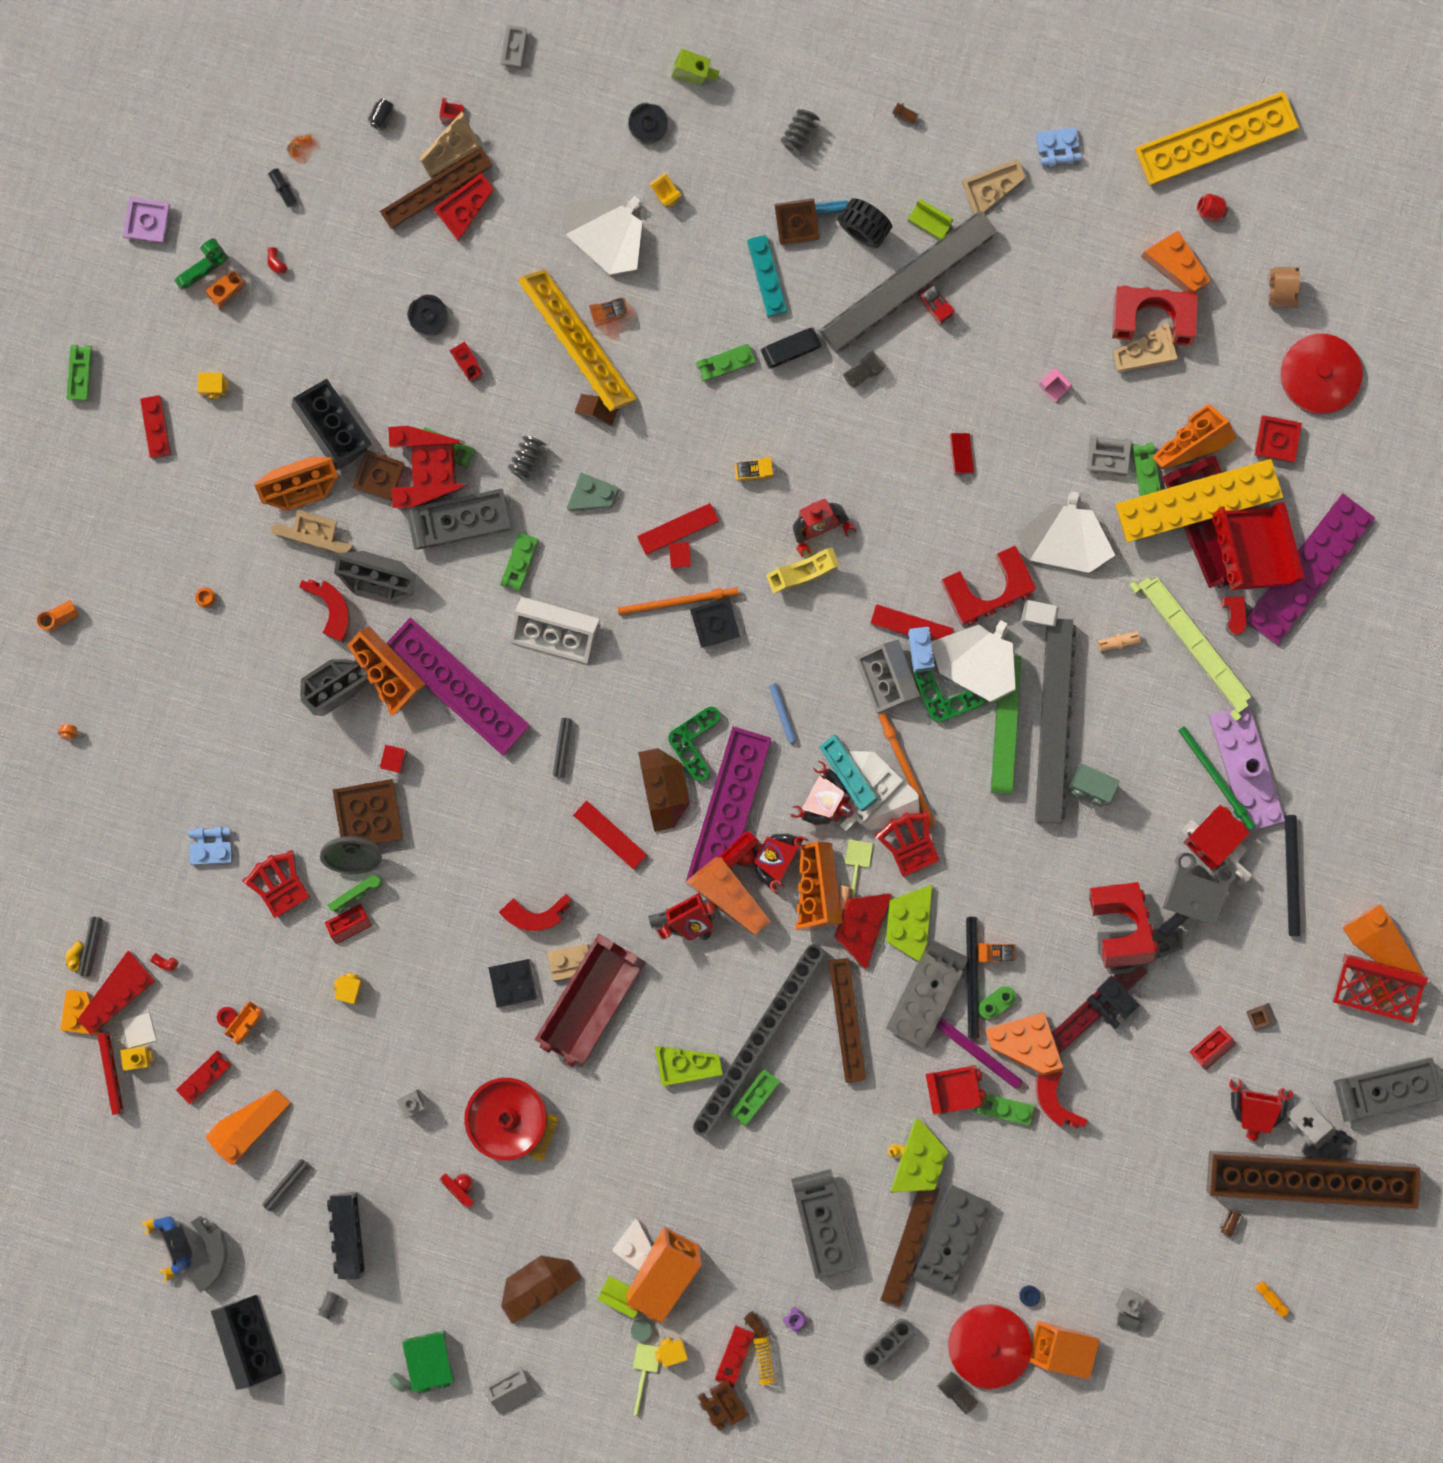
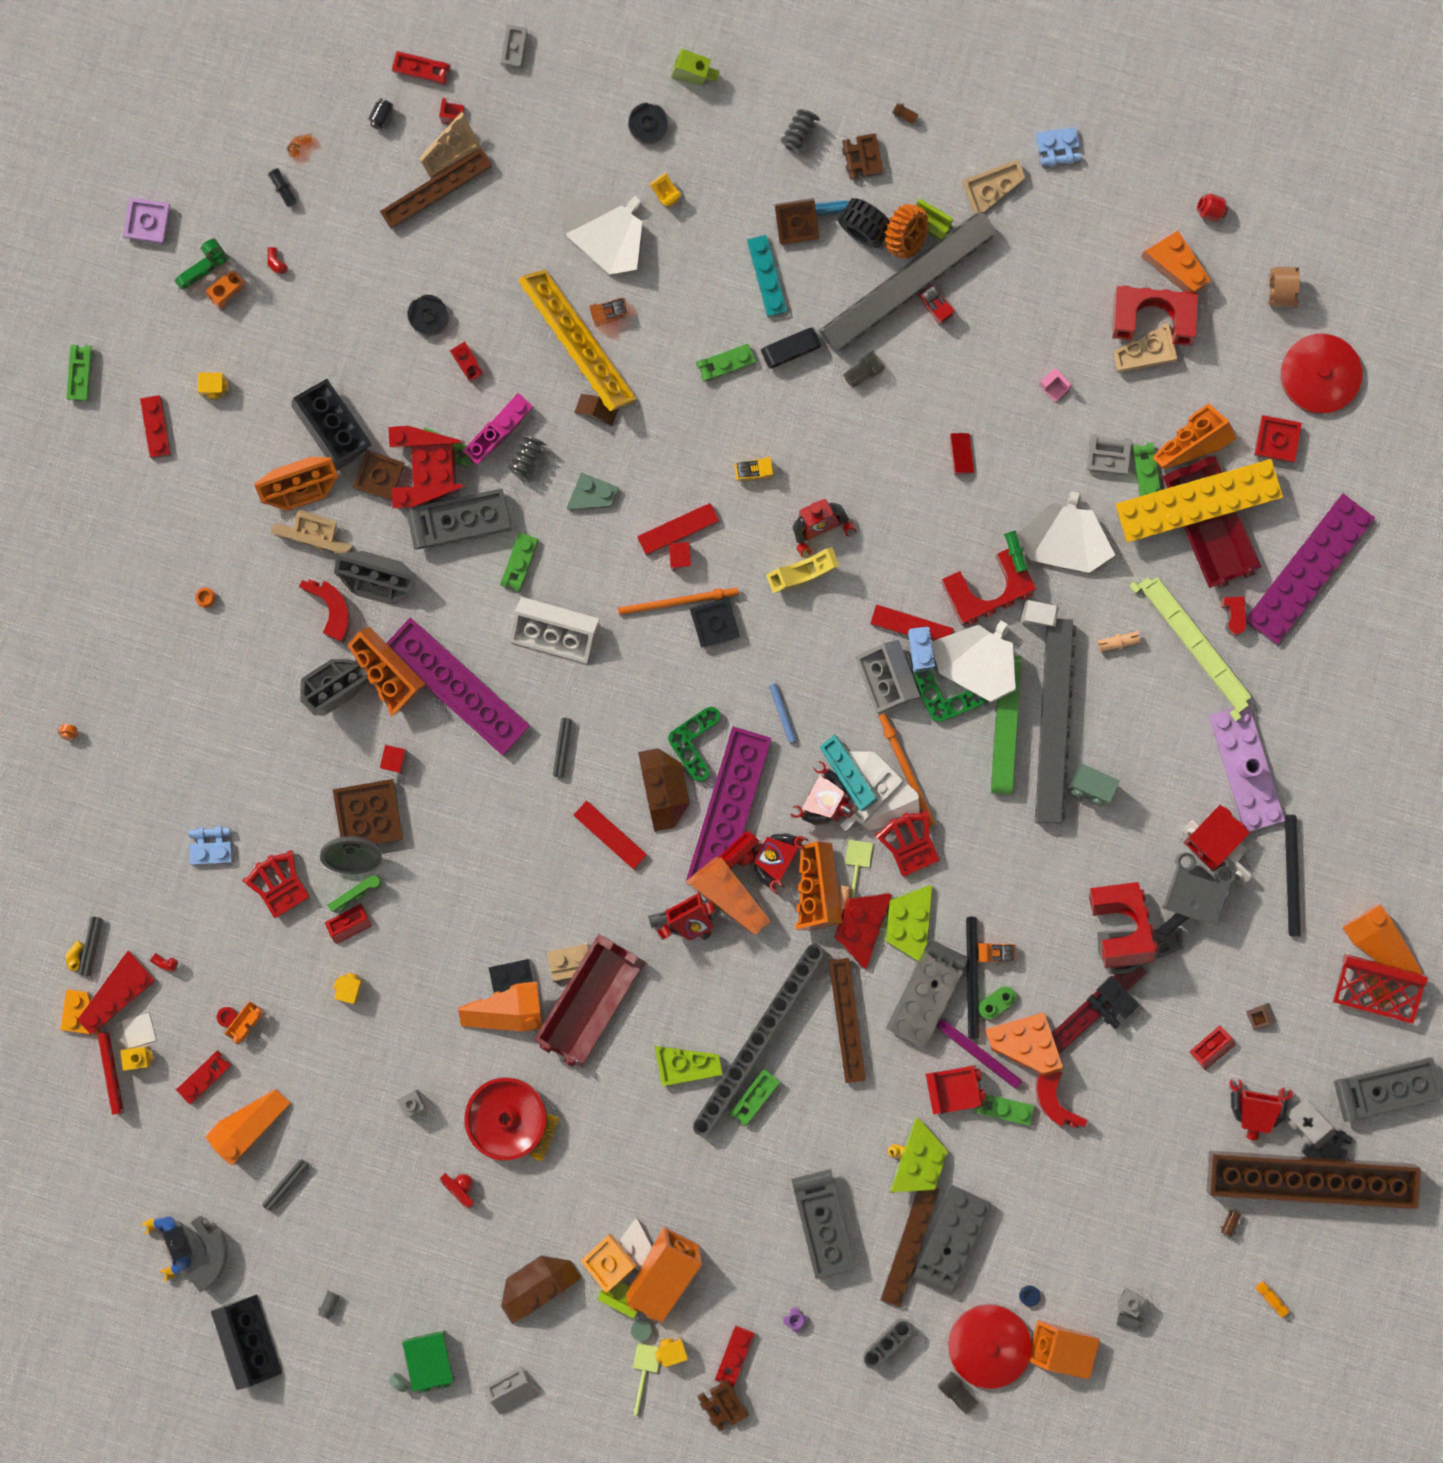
(59, 615): orange piece -> none
(347, 1235): black slope -> none
(420, 67): none -> red plate
(464, 205): red wing -> none
(498, 429): none -> dark pink slope
(510, 1010): none -> orange wedge
(525, 920): red arch -> none
(608, 1263): none -> light orange plate
(755, 1323): reddish brown pin -> none
(765, 1339): yellow piece -> none
(869, 155): none -> reddish brown plate
(906, 231): none -> orange gear
(1016, 551): none -> green pin
(1216, 138): yellow plate -> none
(1239, 811): green bar -> none
(1258, 547): red panel -> none

